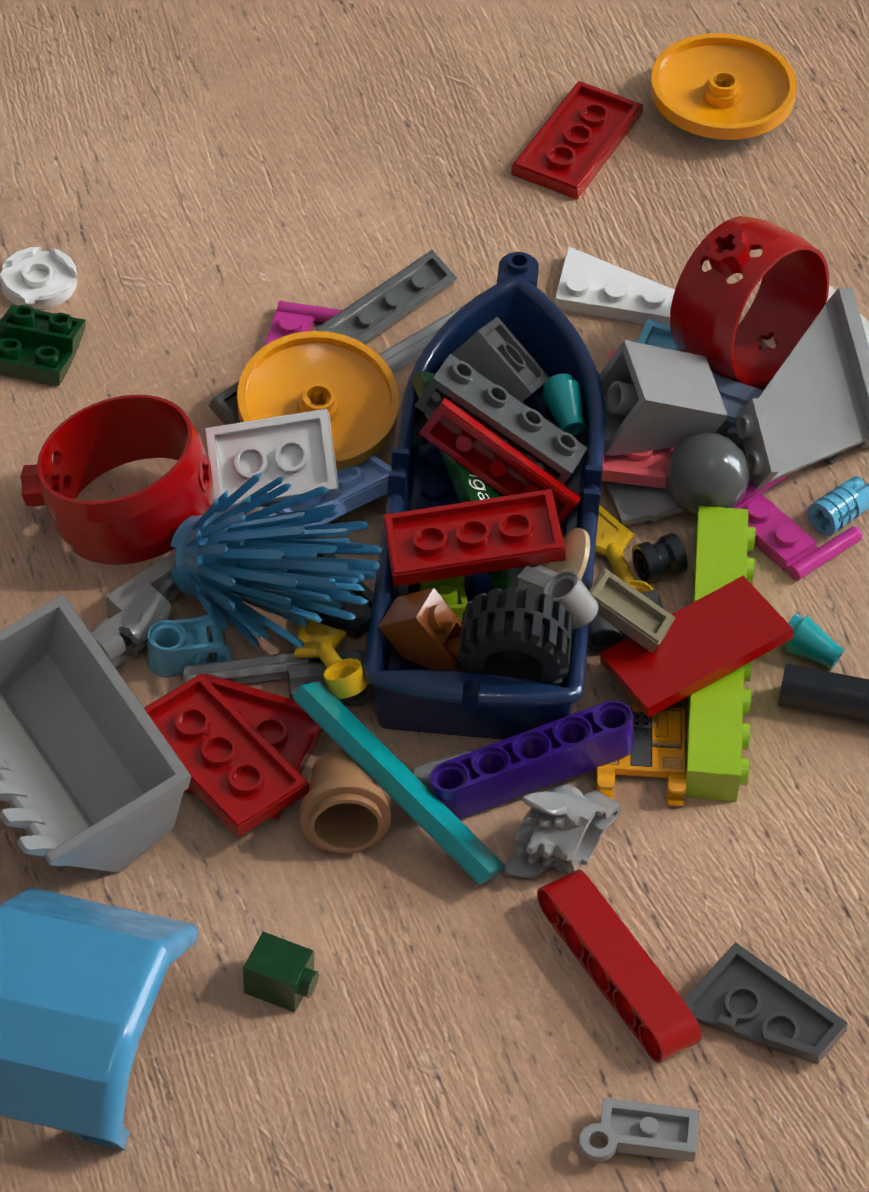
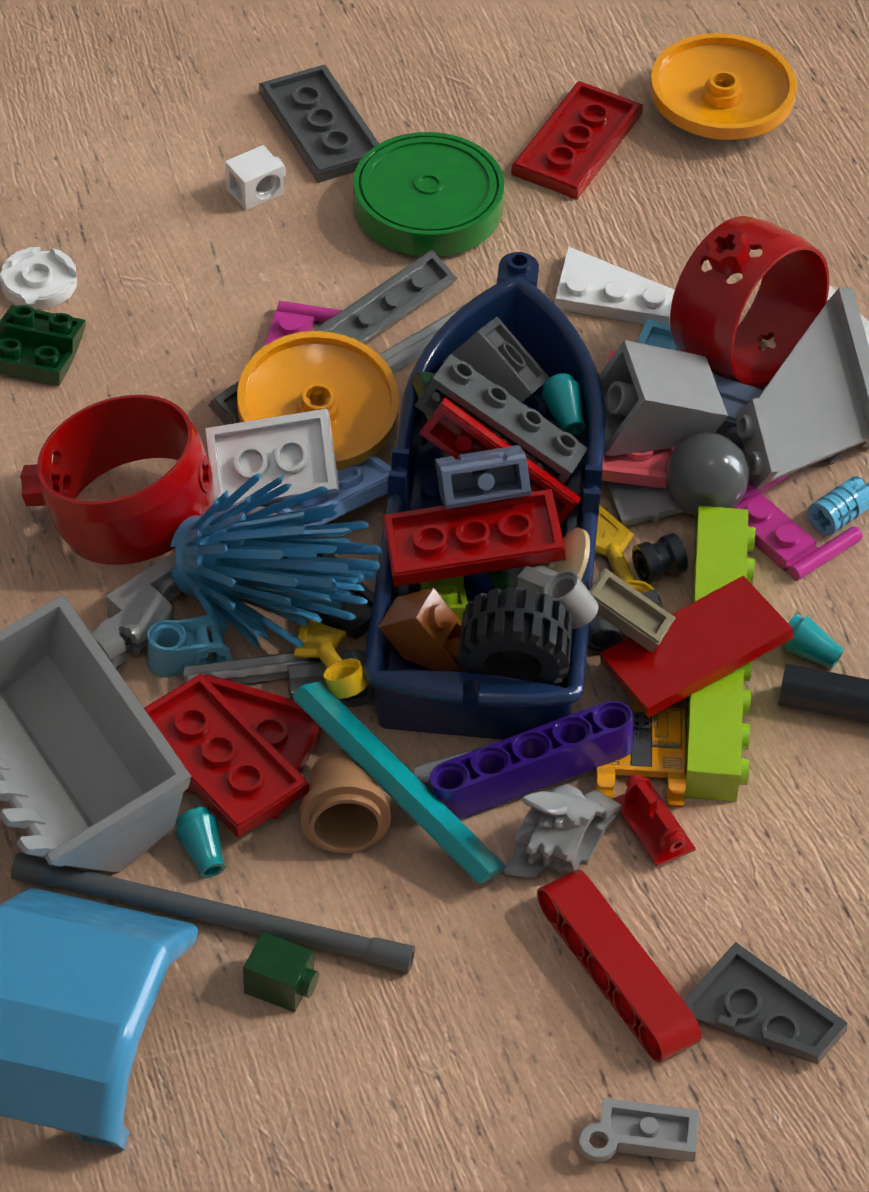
(201, 839): none -> teal cone
(255, 177): none -> white brick
(319, 121): none -> dark grey tile
(372, 950): none -> dark grey piece
(428, 194): none -> green brick
(483, 477): none -> sand blue brick
(652, 821): none -> red hinge

